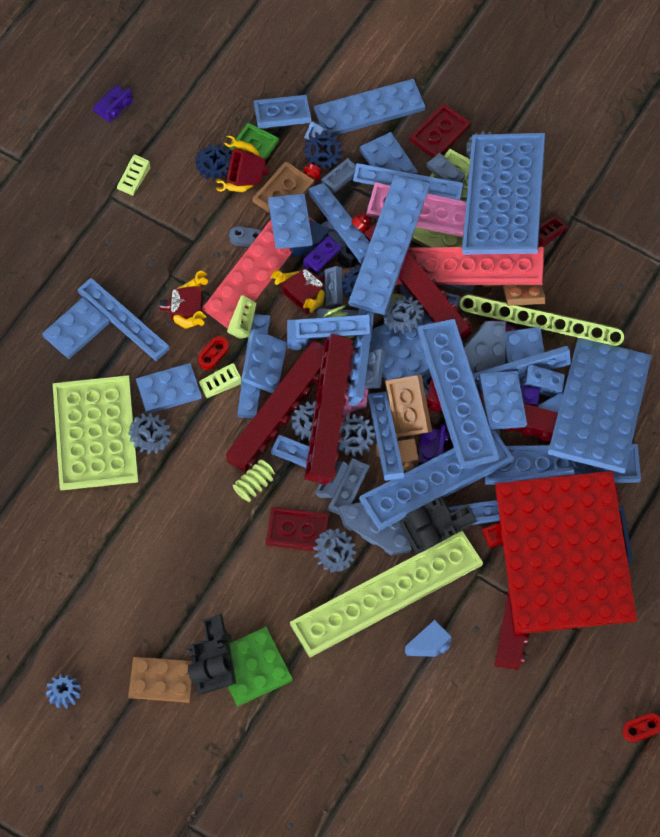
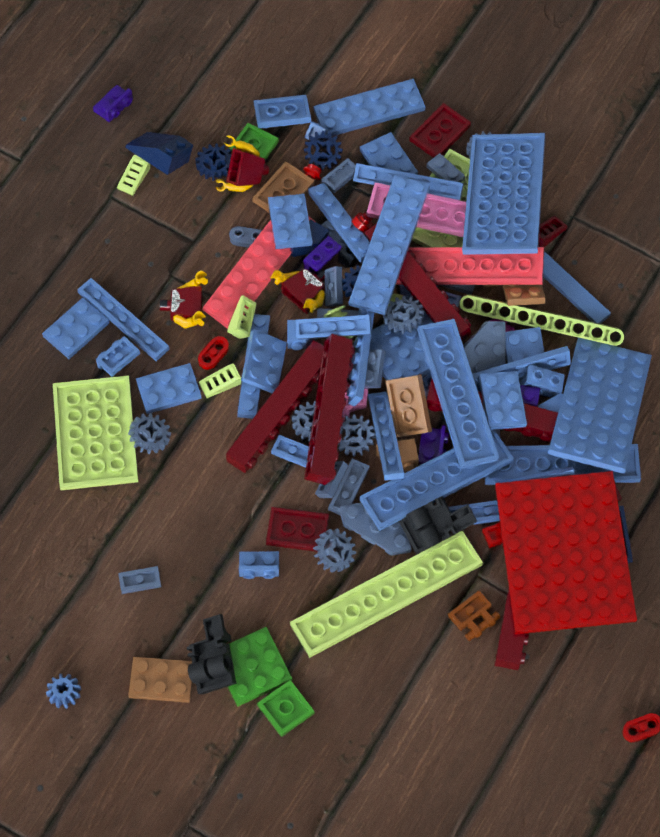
(117, 356): none -> medium blue bracket
(139, 580): none -> sand blue plate
(162, 150): none -> dark blue slope
(253, 480): yellowish green piece -> none
(259, 564): none -> medium blue bracket
(285, 708): none -> bright green plate
(429, 642): medium blue slope -> none
(469, 611): none -> dark orange plate
(574, 291): none -> medium blue tile

